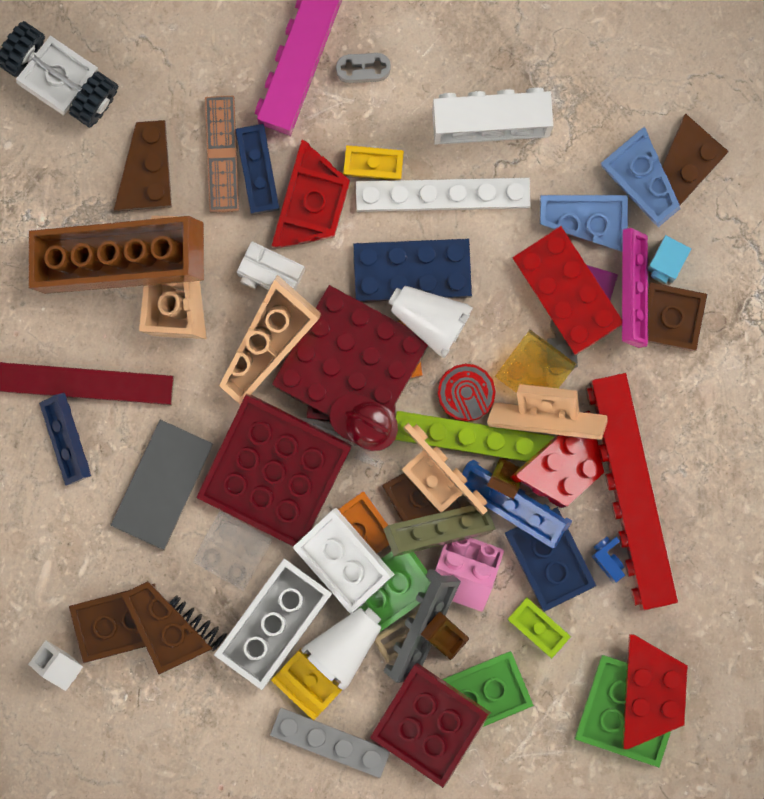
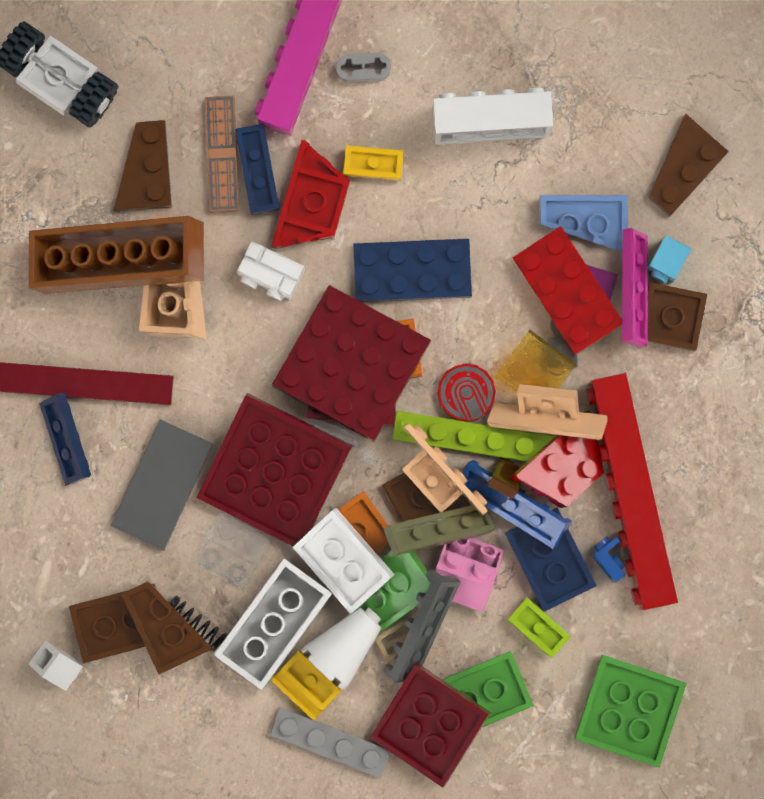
(271, 336): light nougat wedge -> none
(363, 422): dark red piece -> none
(430, 317): white cone -> none
(443, 194): white plate -> none
(445, 636): reddish brown tile -> none
(642, 178): medium blue wing -> none
(653, 693): red wing -> none

